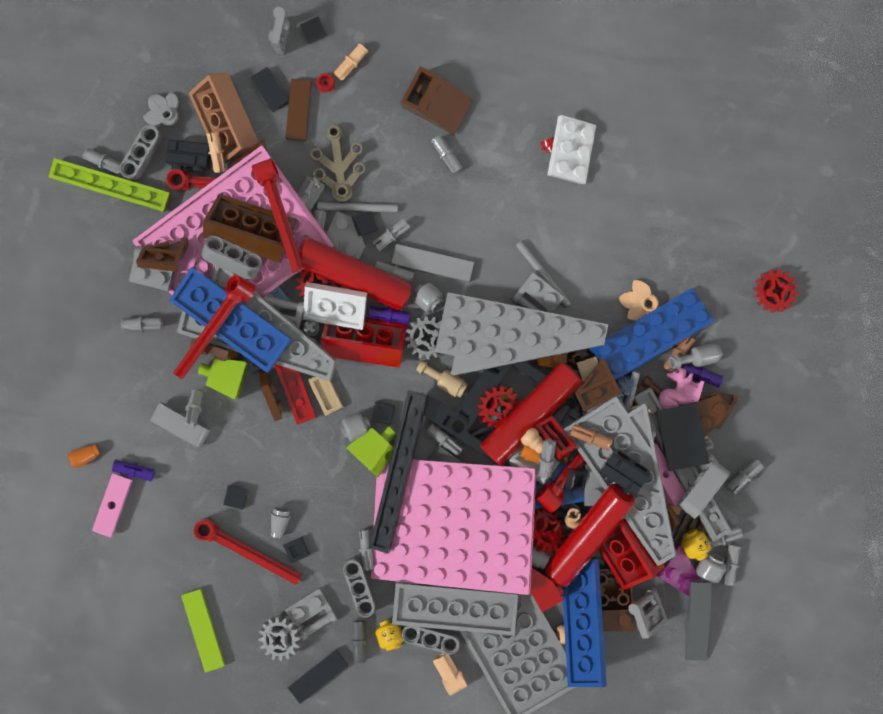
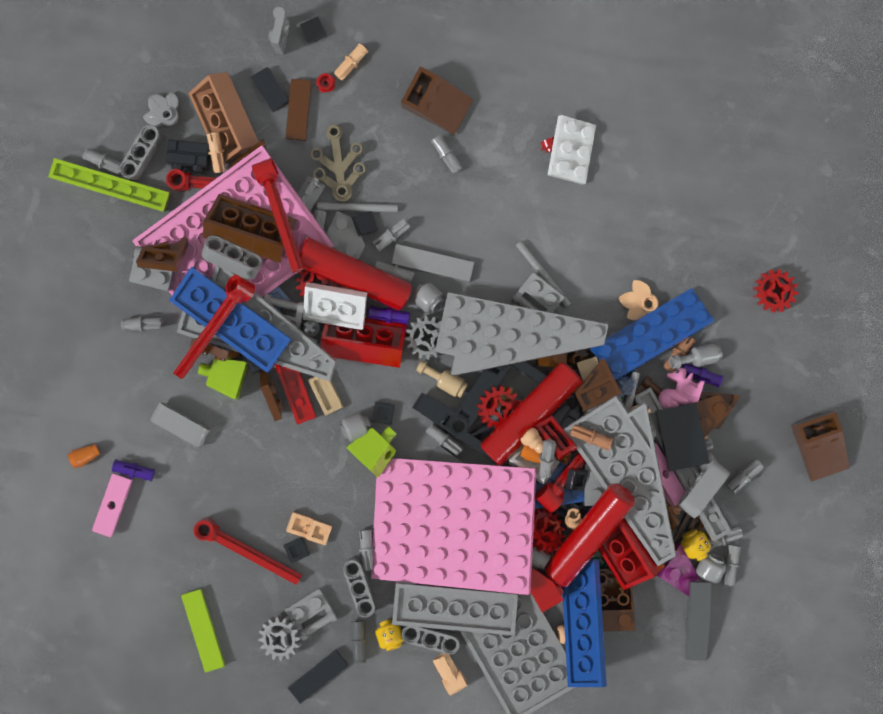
(193, 408): light grey axle -> none
(236, 497): black tile -> none
(279, 521): light grey cone -> none
(309, 528): none -> light nougat slope
(398, 471): black tile -> none
(624, 472): black brick -> none
(653, 618): light grey plate -> none
(821, 445): none -> reddish brown slope

